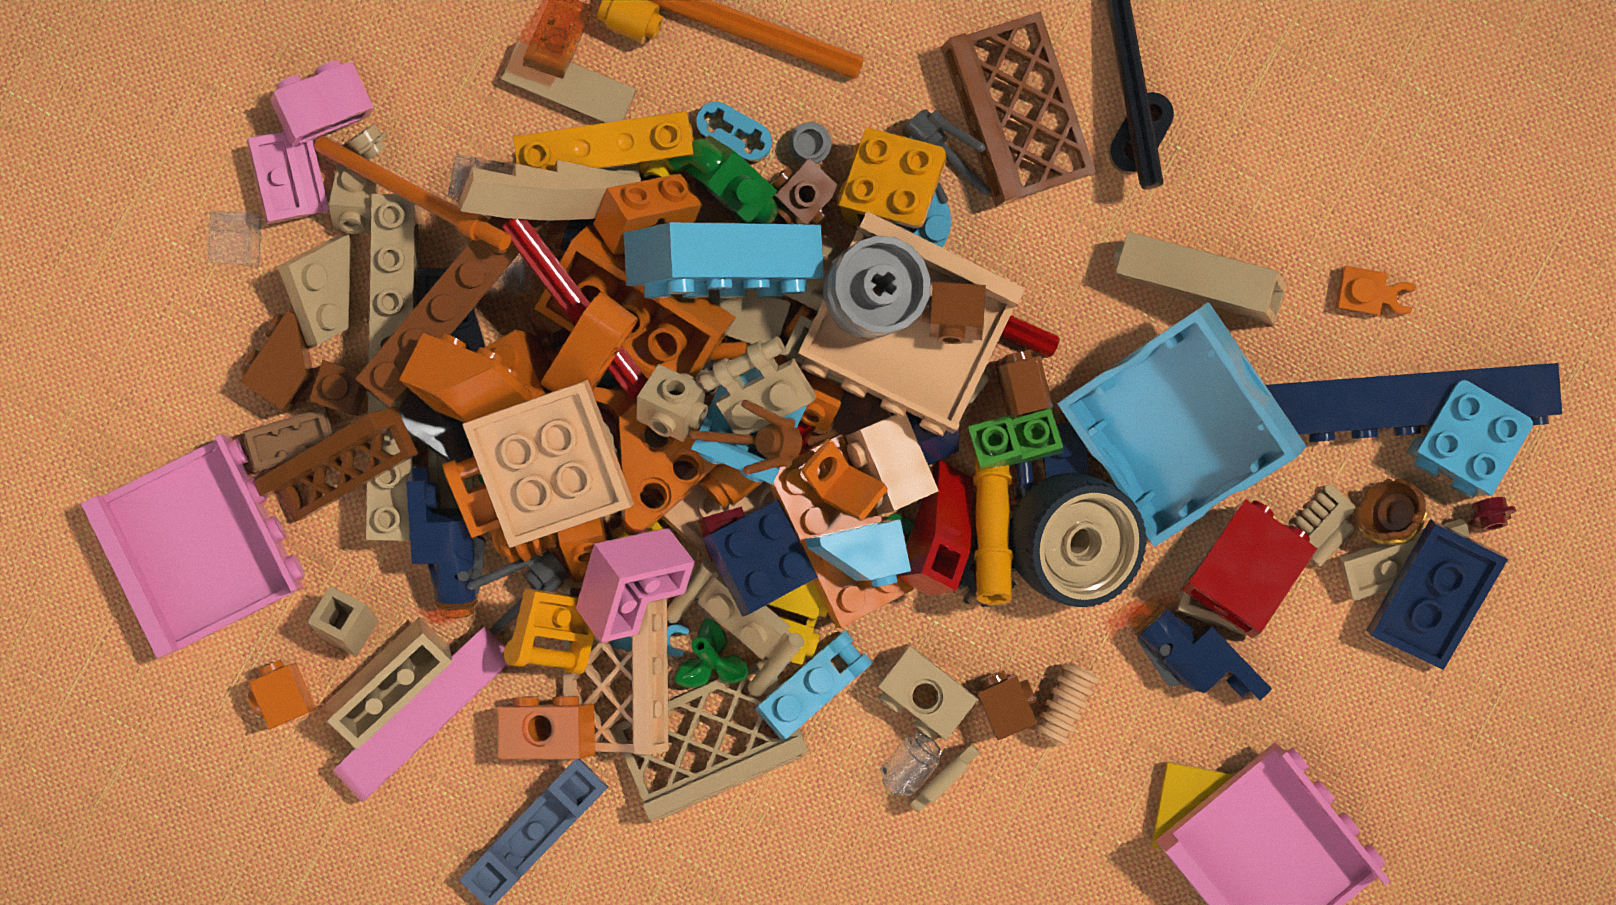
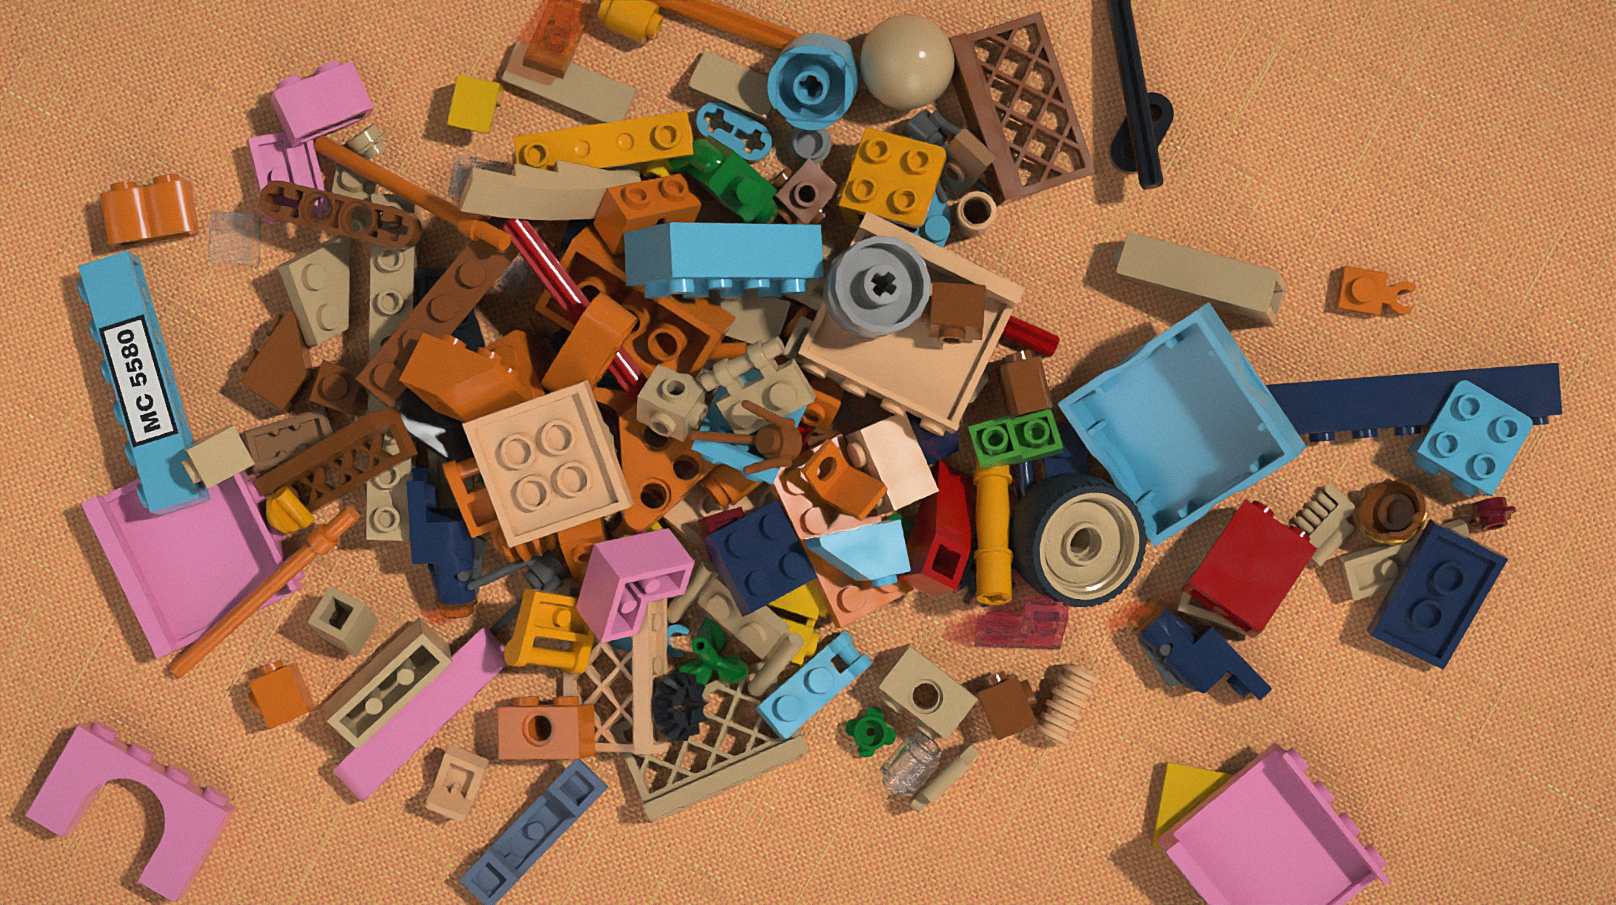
(142, 381): none -> medium azure brick
(149, 212): none -> orange brick
(191, 813): none -> bright pink arch
(217, 457): none -> tan brick
(287, 512): none -> light orange plate
(319, 541): none -> orange bar
(340, 214): none -> dark orange beam
(457, 783): none -> light nougat bracket
(474, 104): none -> yellow panel
(671, 692): none -> black gear
(732, 85): none -> tan slope
(794, 93): none -> medium azure brick
(858, 729): none -> green plate
(907, 62): none -> tan piece
(965, 162): none -> medium nougat plate
(982, 200): none -> light nougat piece
(1039, 626): none -> clear pink plate

